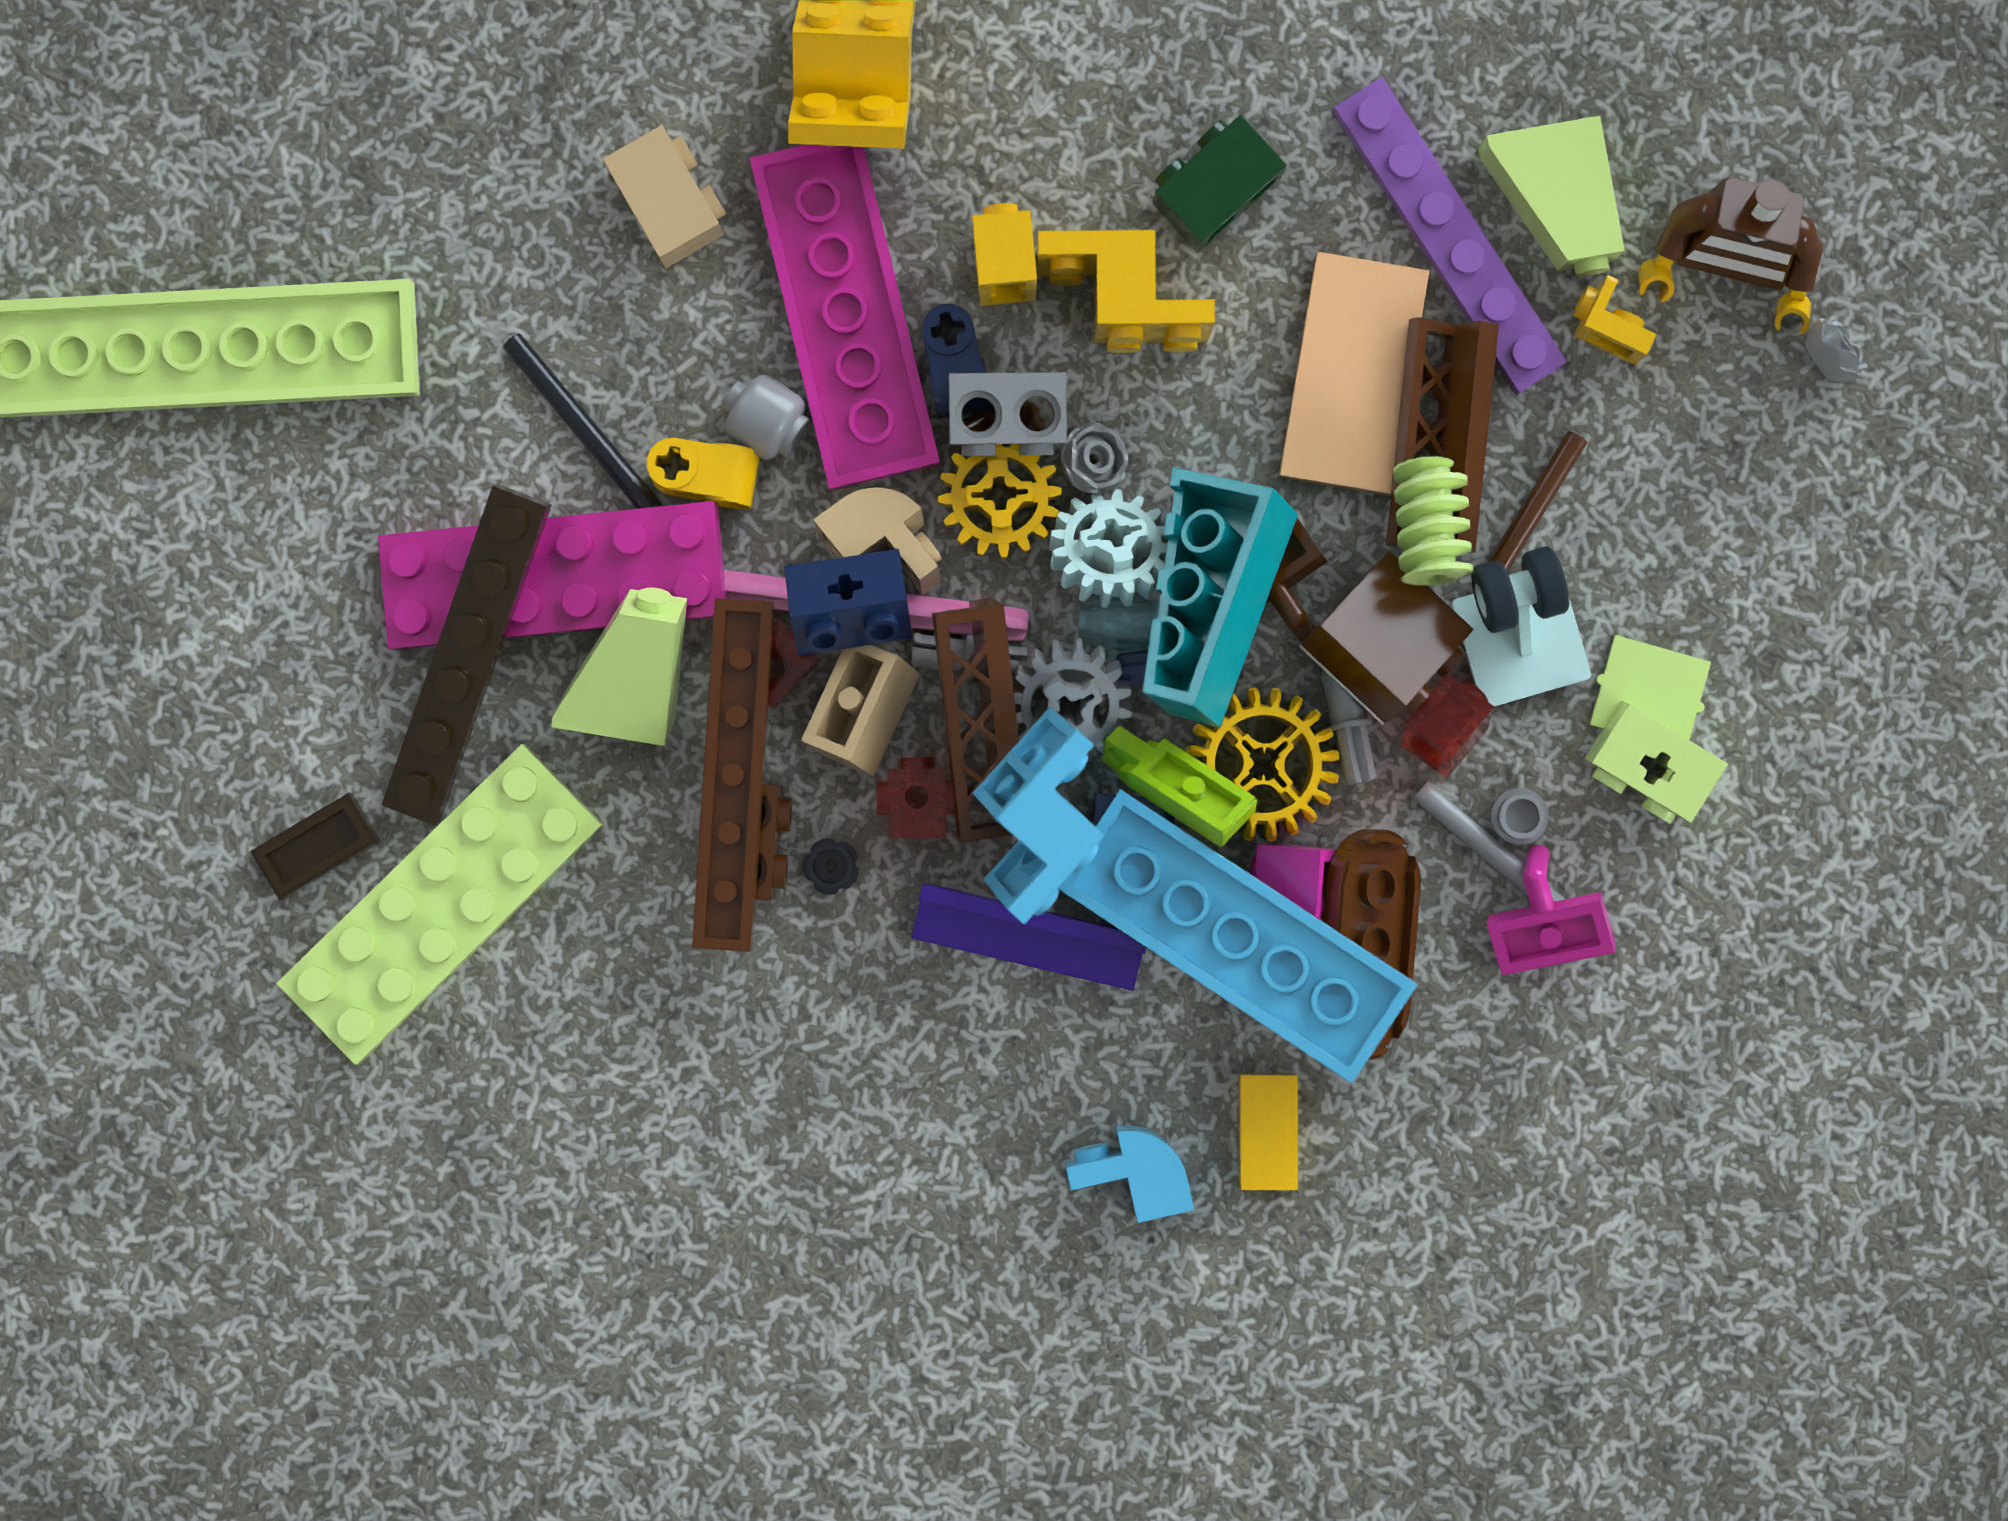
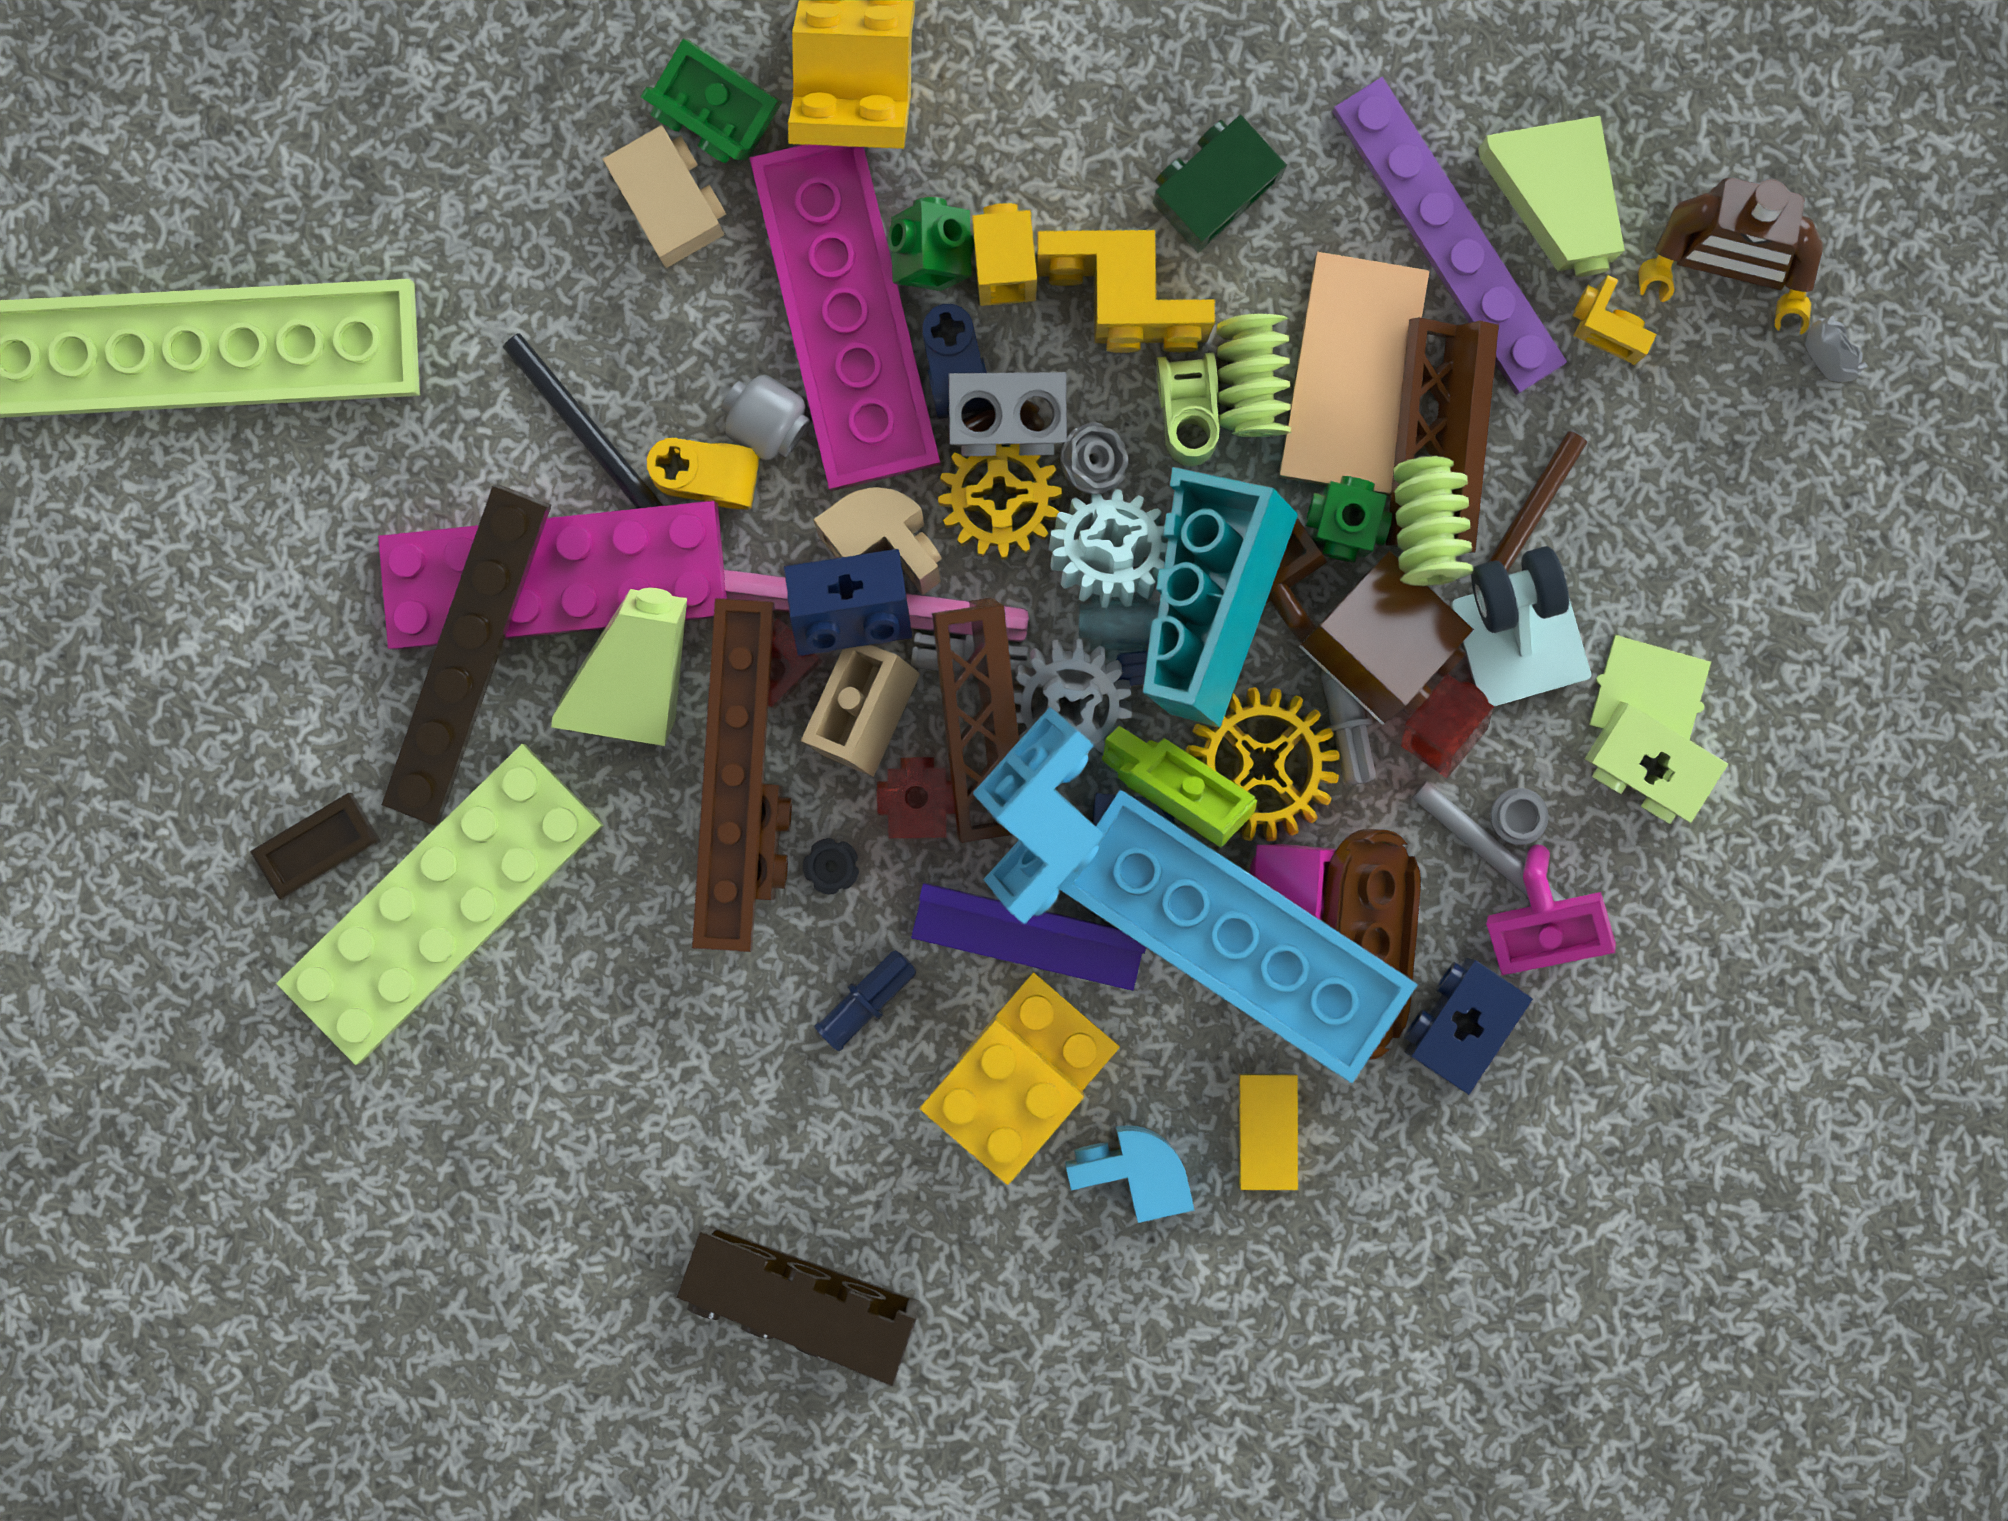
(711, 102): none -> green bracket
(799, 1303): none -> dark brown wedge
(866, 1000): none -> dark blue axle
(931, 245): none -> green brick
(1019, 1078): none -> yellow bracket
(1189, 397): none -> yellowish green piece
(1252, 375): none -> yellowish green piece
(1332, 533): none -> green brick
(1495, 1013): none -> dark blue brick

